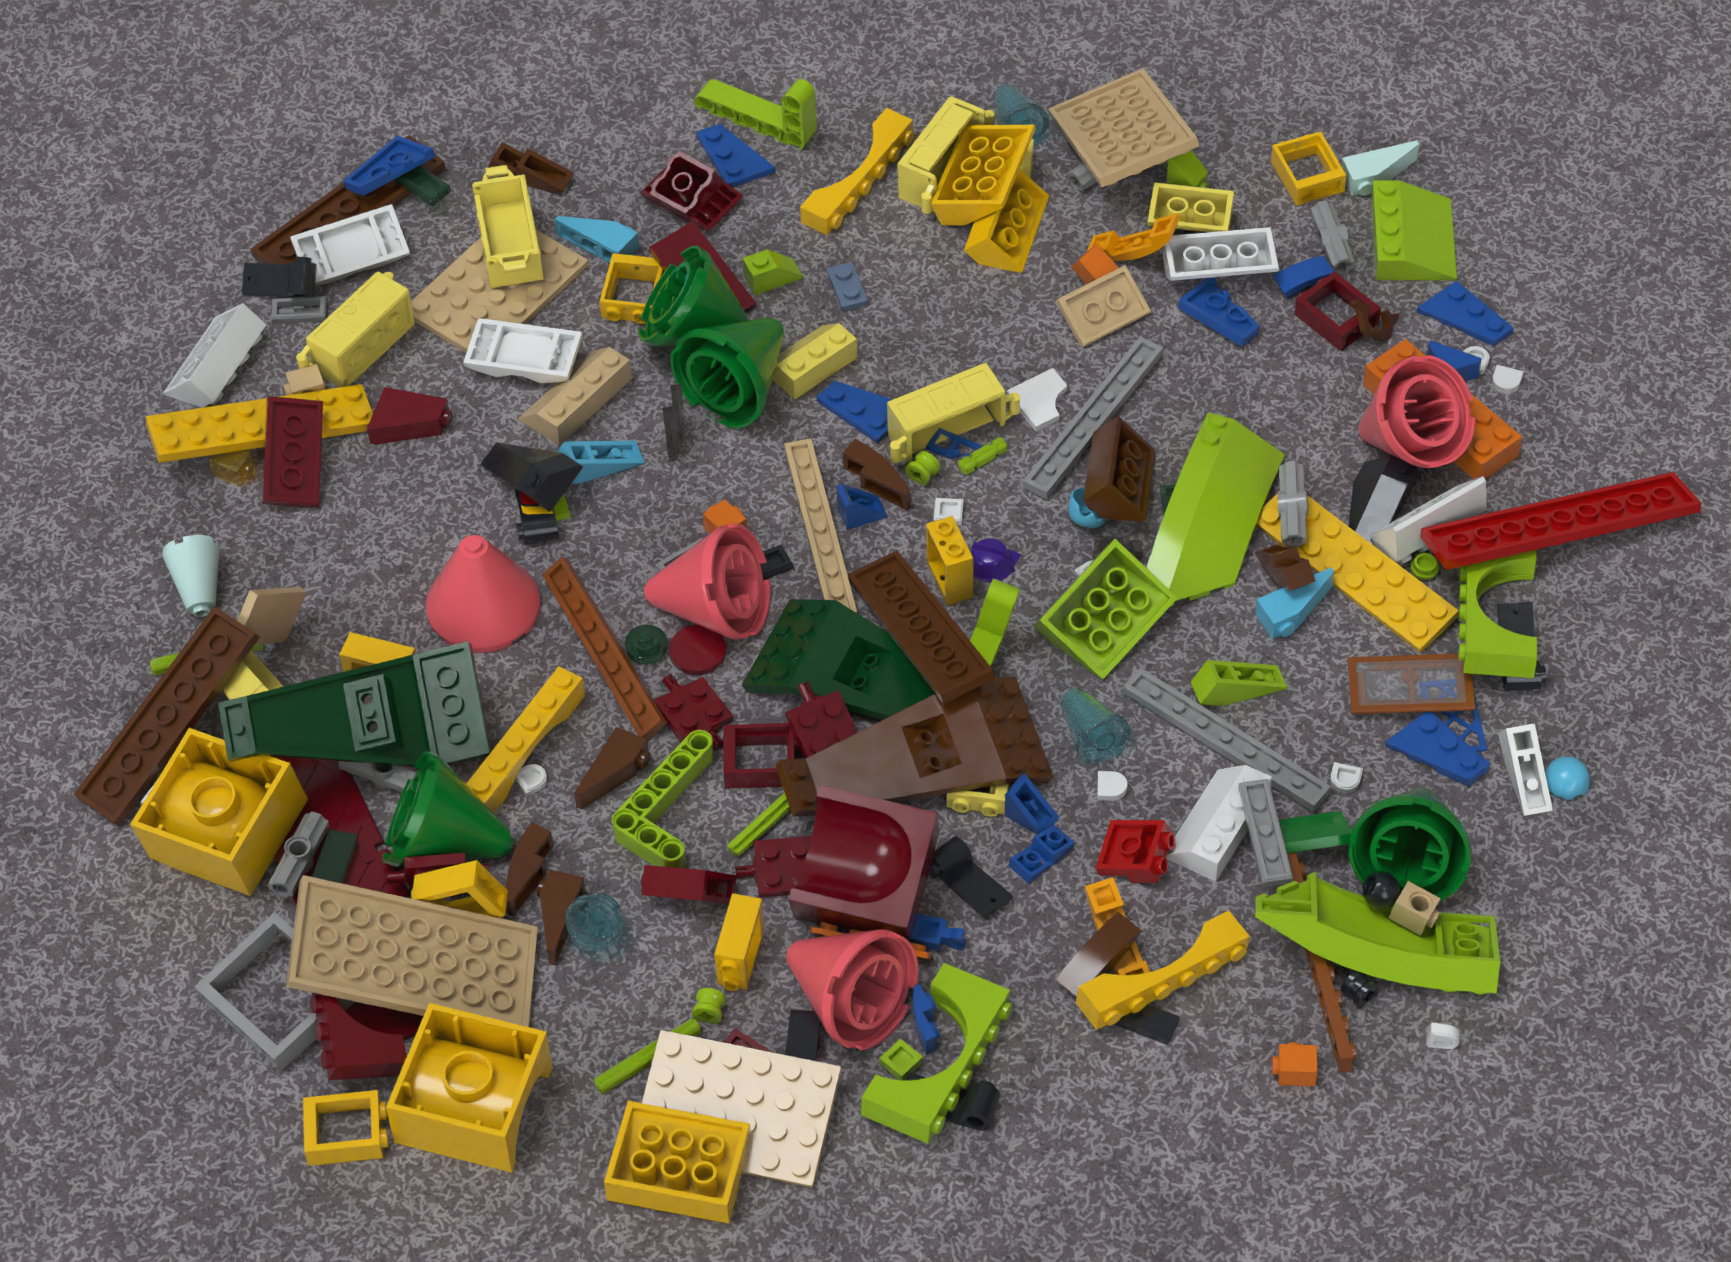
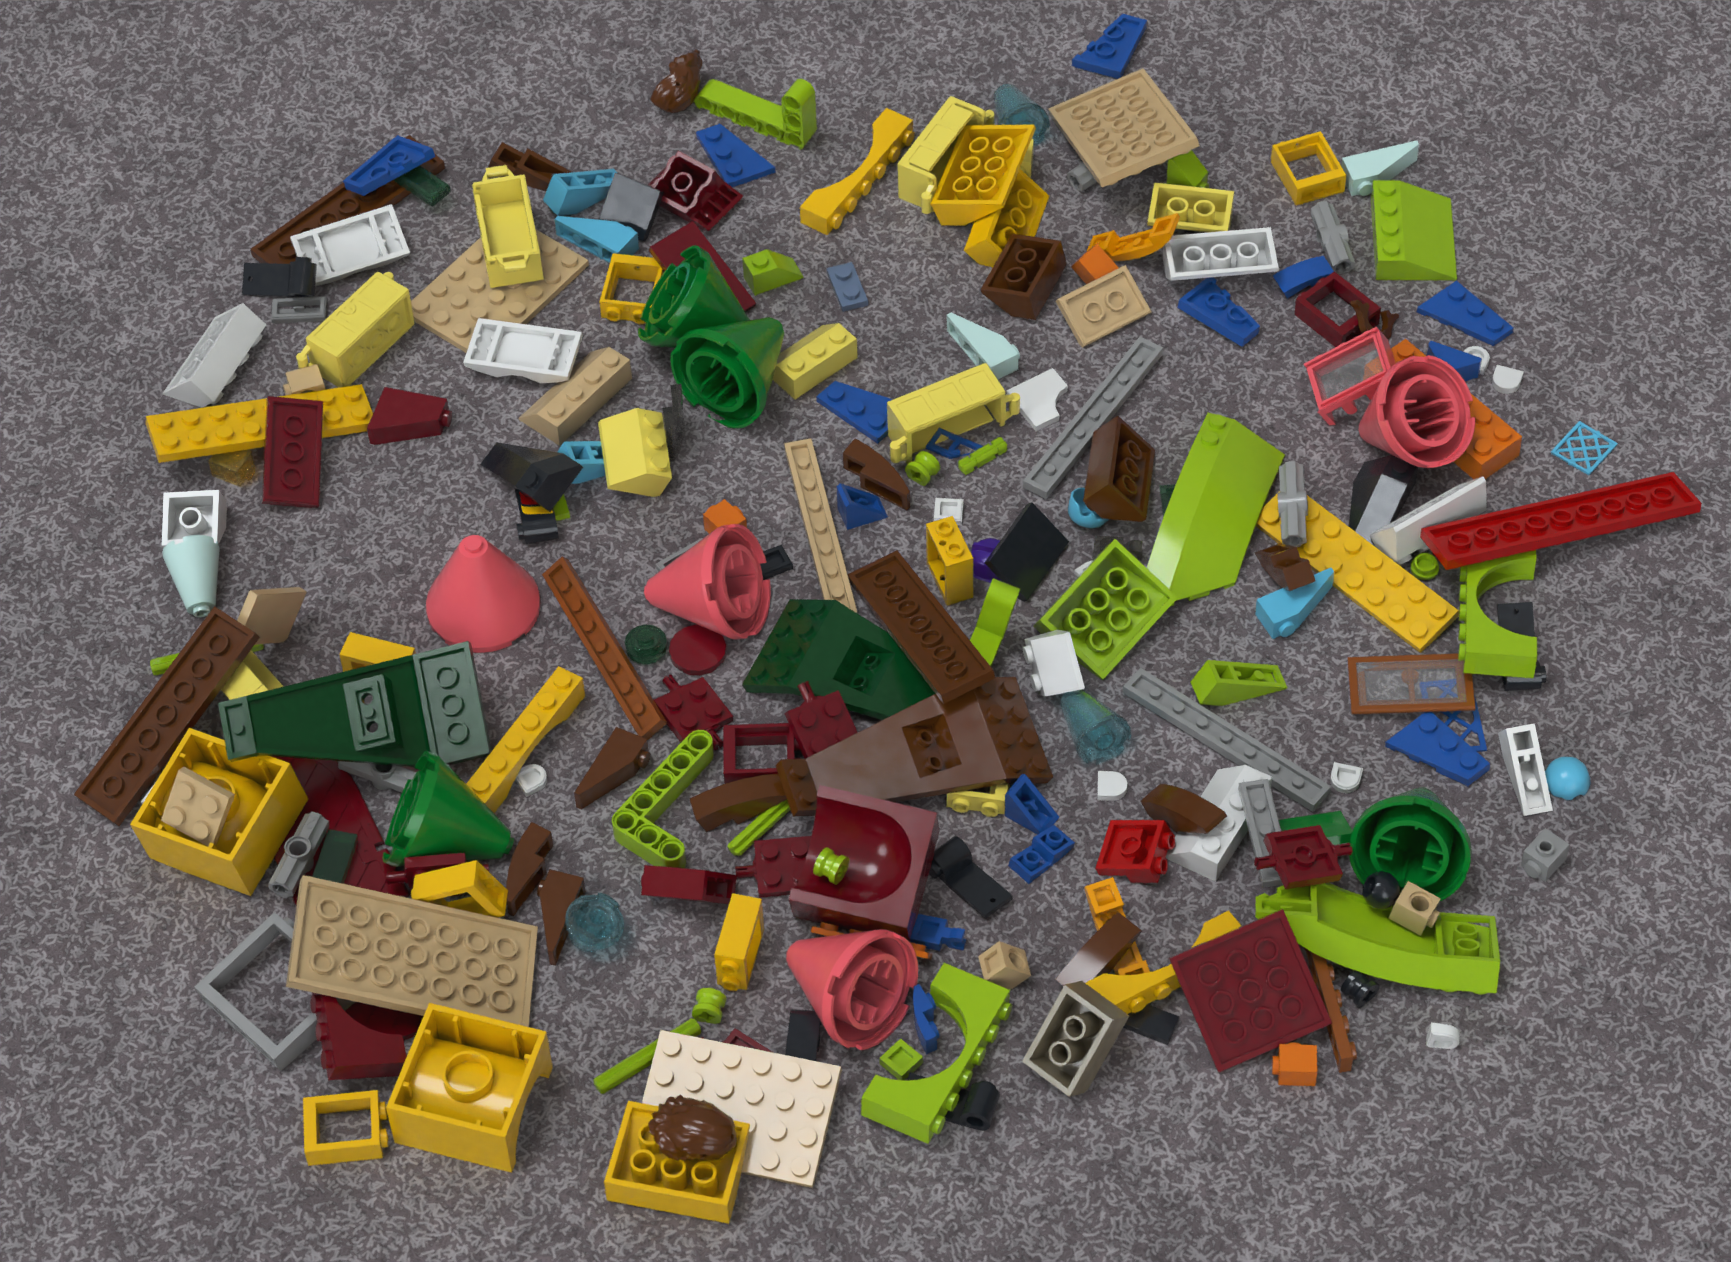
(193, 515): none -> white slope
(197, 807): none -> tan plate
(577, 190): none -> medium azure slope
(632, 204): none -> tile
(635, 452): none -> light yellow slope
(681, 86): none -> reddish brown piece
(692, 1130): none -> reddish brown piece
(737, 800): none -> reddish brown slope
(831, 865): none -> lime wheel
(984, 345): none -> light aqua slope
(1004, 965): none -> tan brick
(1025, 275): none -> reddish brown slope
(1027, 551): none -> black tile
(1053, 663): none -> white slope
(1075, 1038): none -> dark tan brick
(1114, 48): none -> blue wing
(1182, 809): none -> reddish brown slope
(1250, 990): none -> dark red plate
(1303, 857): none -> dark red plate
(1349, 372): none -> window
(1544, 855): none -> light grey brick
(1572, 462): none -> medium azure window

